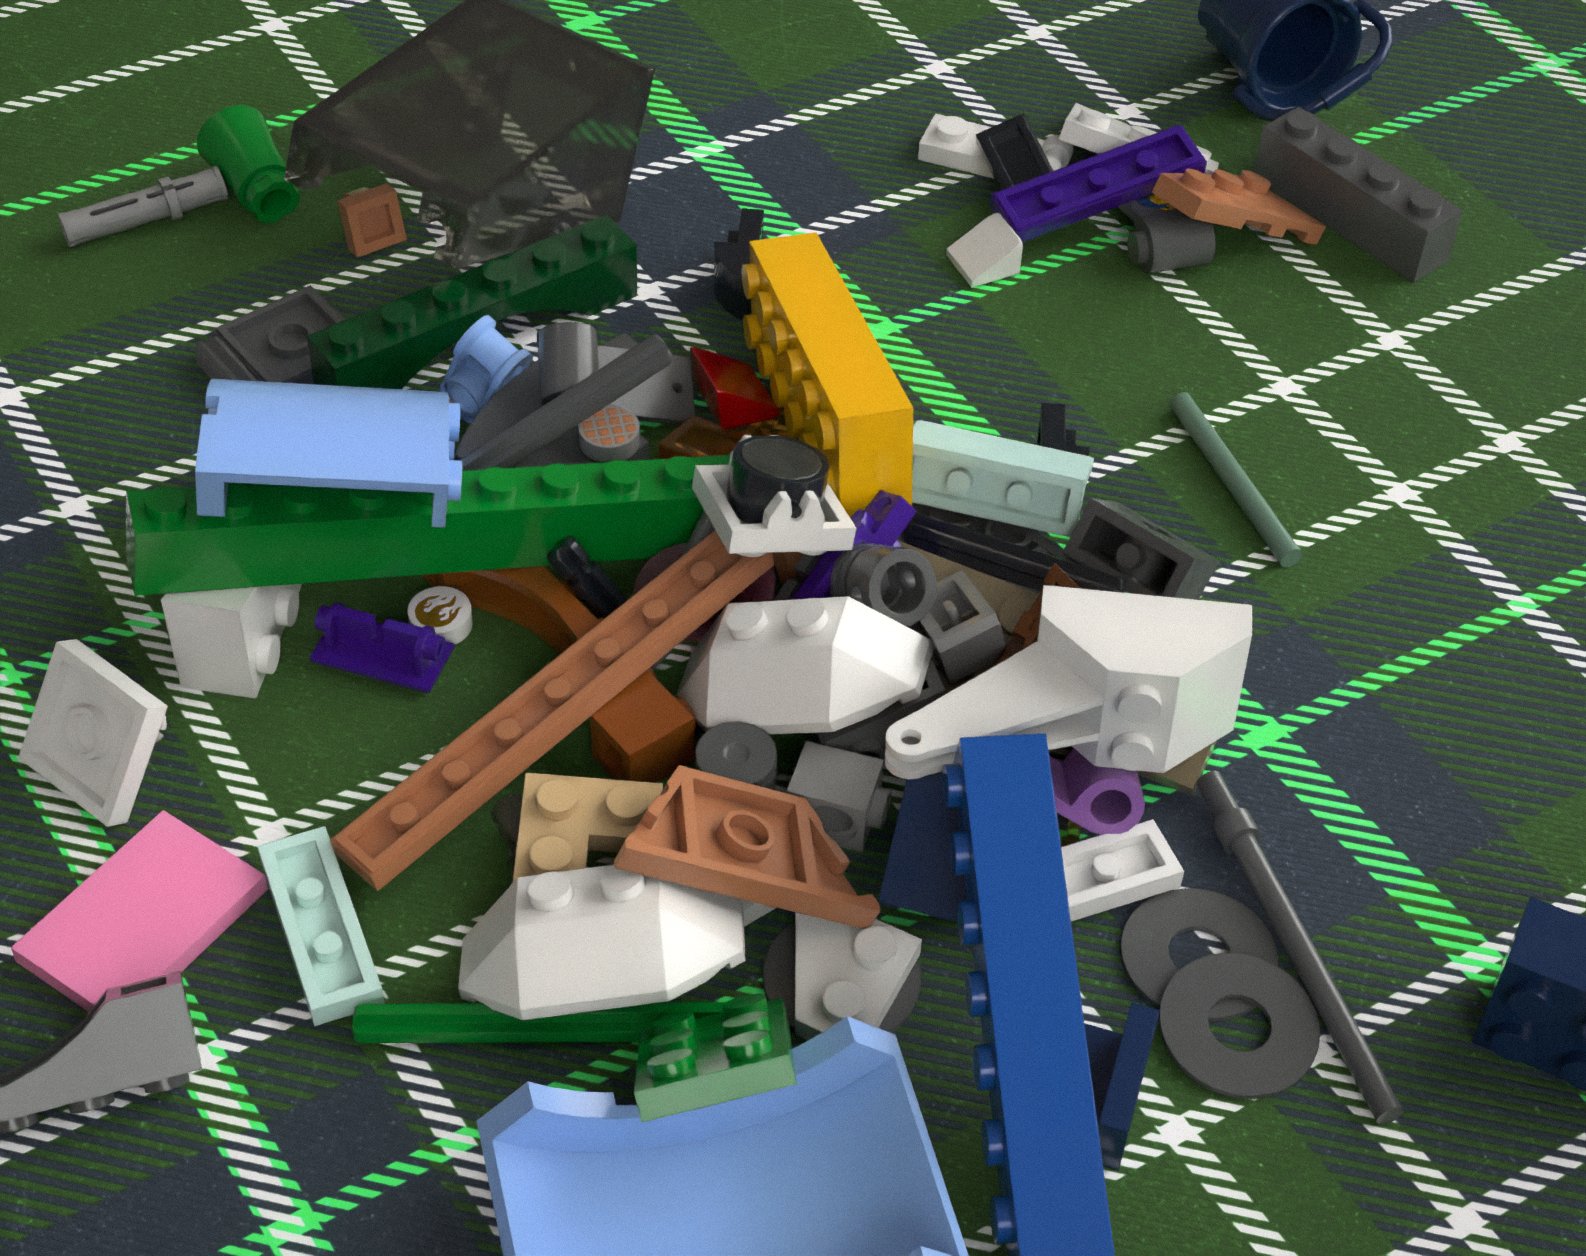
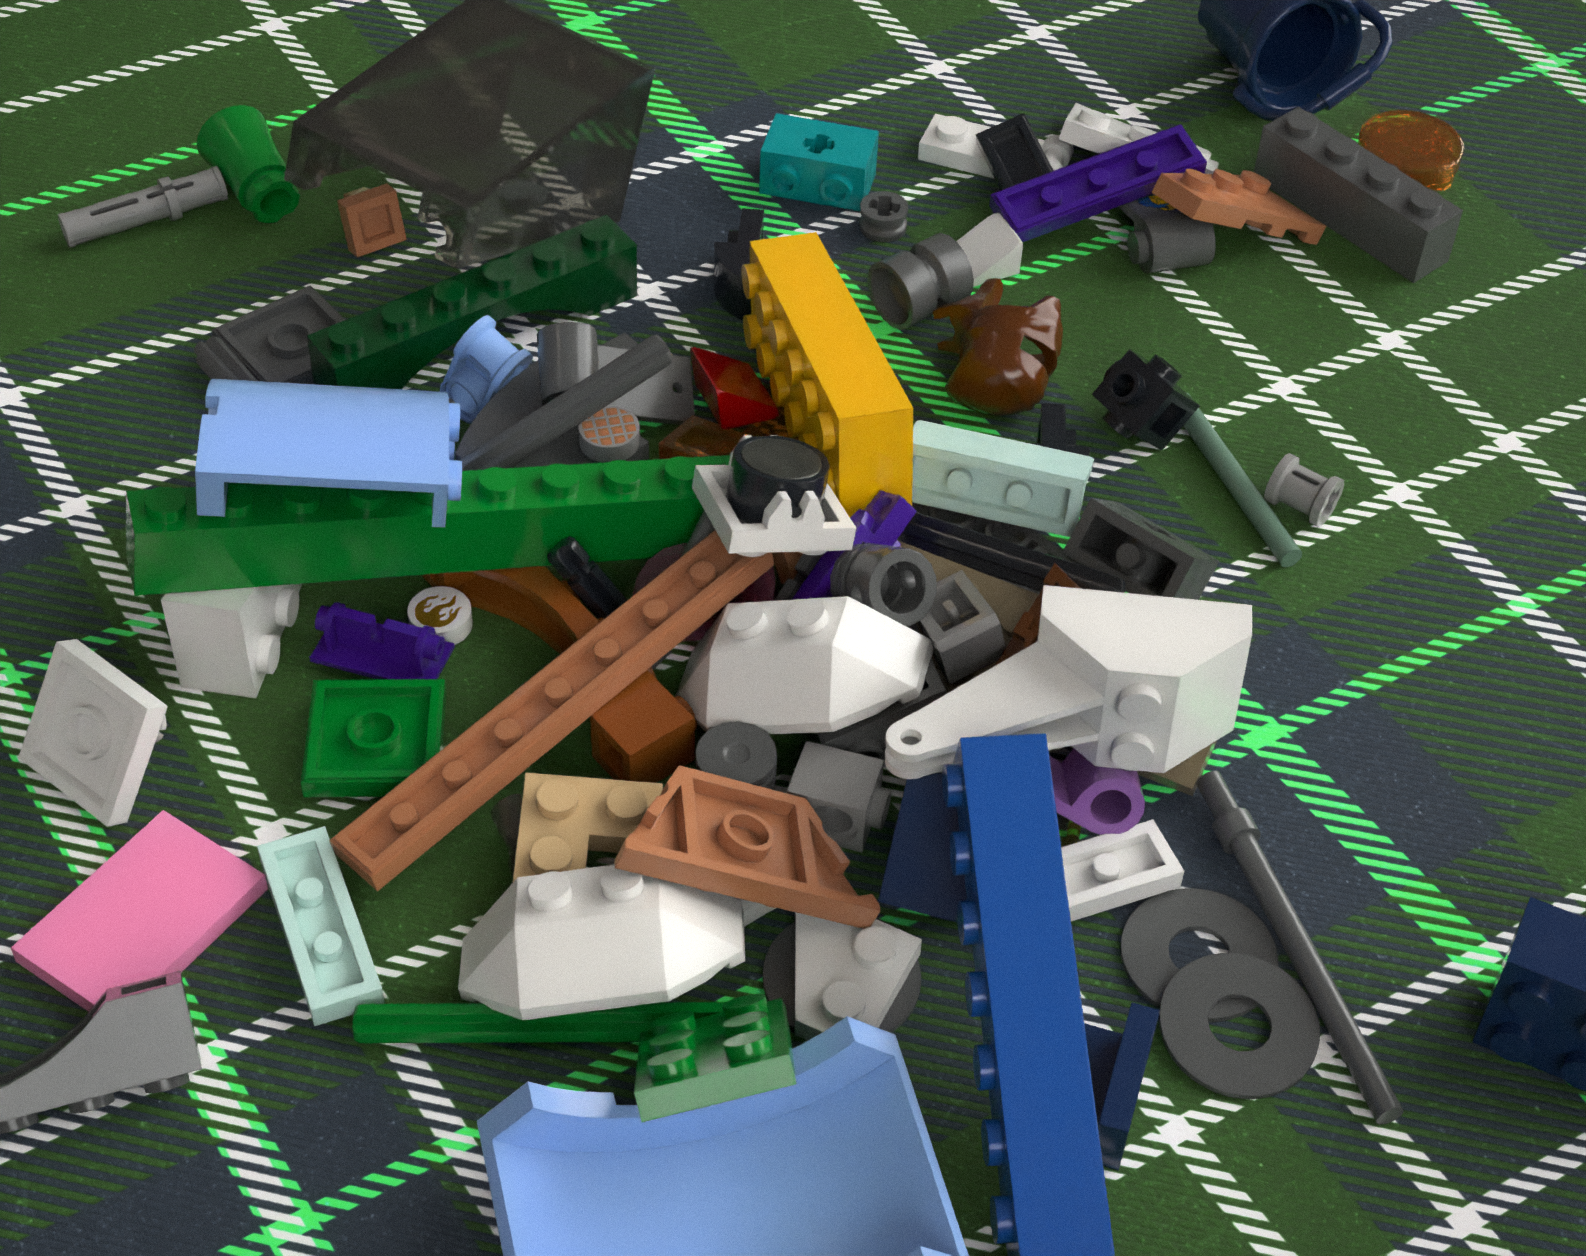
(370, 734): none -> green plate
(818, 161): none -> teal brick
(883, 216): none -> dark grey bush
(919, 281): none -> dark grey wheel
(991, 367): none -> reddish brown piece
(1145, 399): none -> black brick
(1303, 490): none -> light grey bush
(1416, 145): none -> clear orange tile

